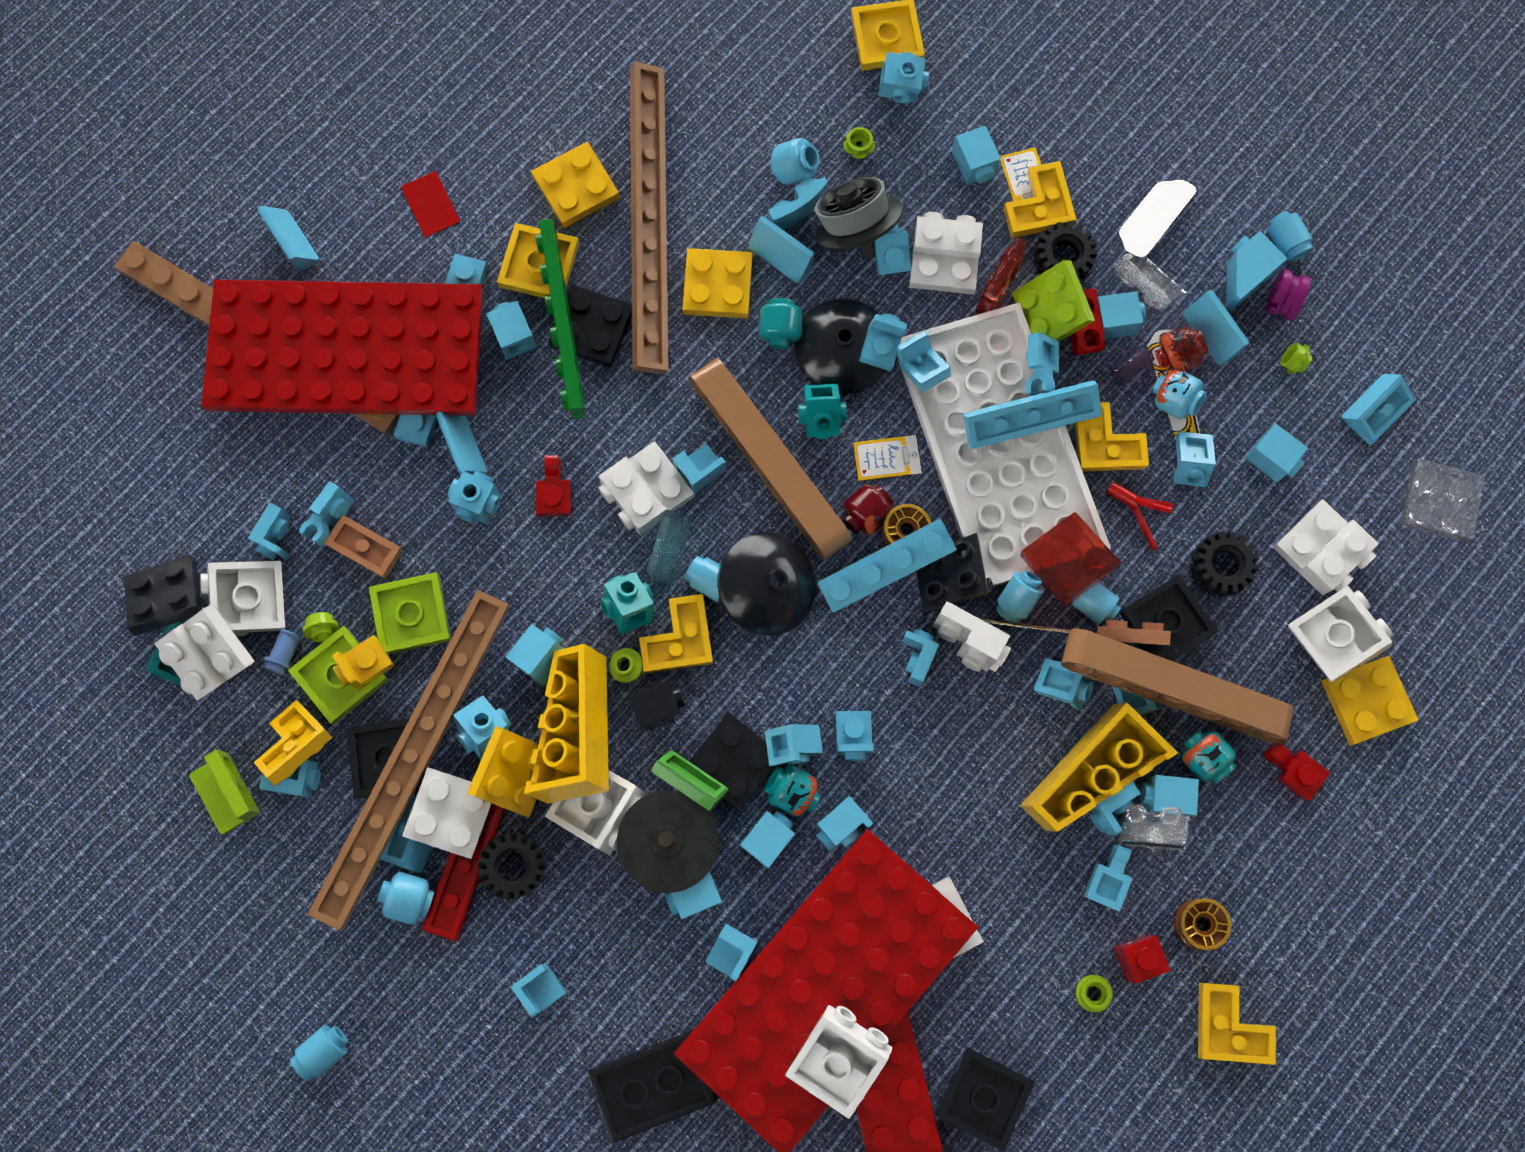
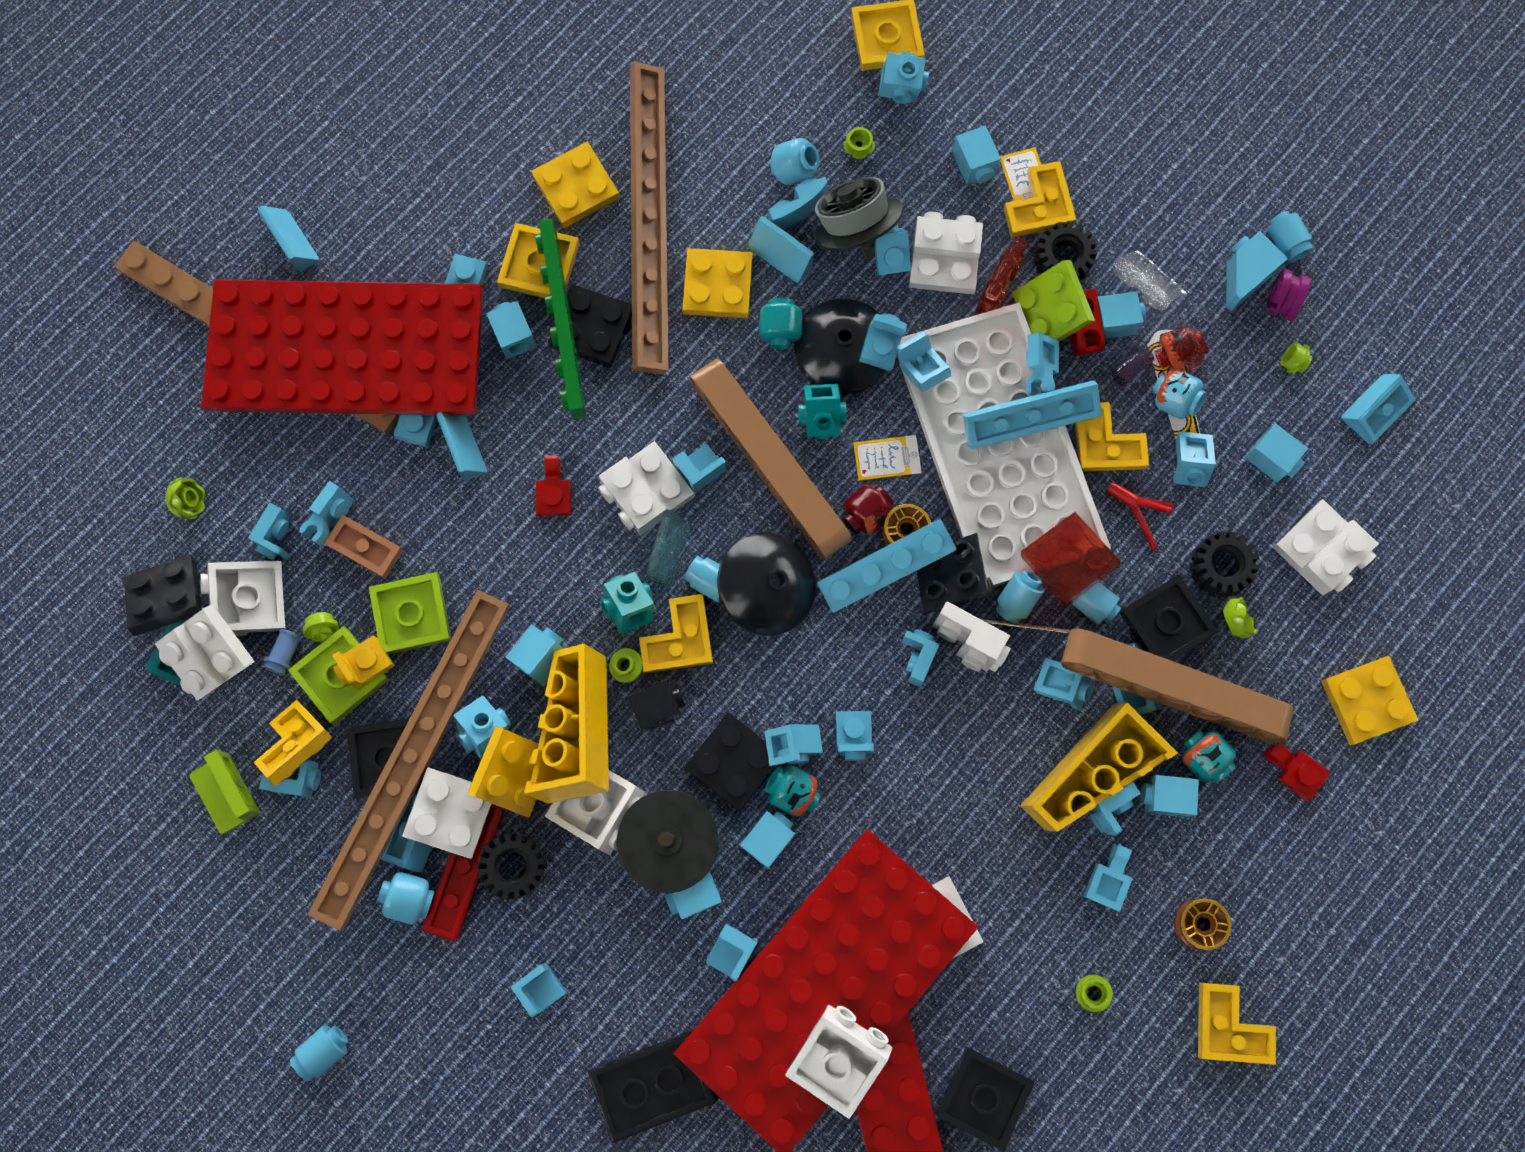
(185, 498): none -> lime plate
(430, 204): red sticker -> none
(479, 506): medium azure brick -> none
(690, 780): bright green tile -> none
(842, 824): medium azure brick -> none
(1141, 958): red brick -> none
(1149, 634): nougat plate -> none
(1155, 215): white sticker -> none
(1155, 830): clear hips -> none
(1217, 326): medium azure slope -> none
(1238, 619): none -> lime plate
(1341, 633): white plate -> none
(1442, 500): clear plate -> none

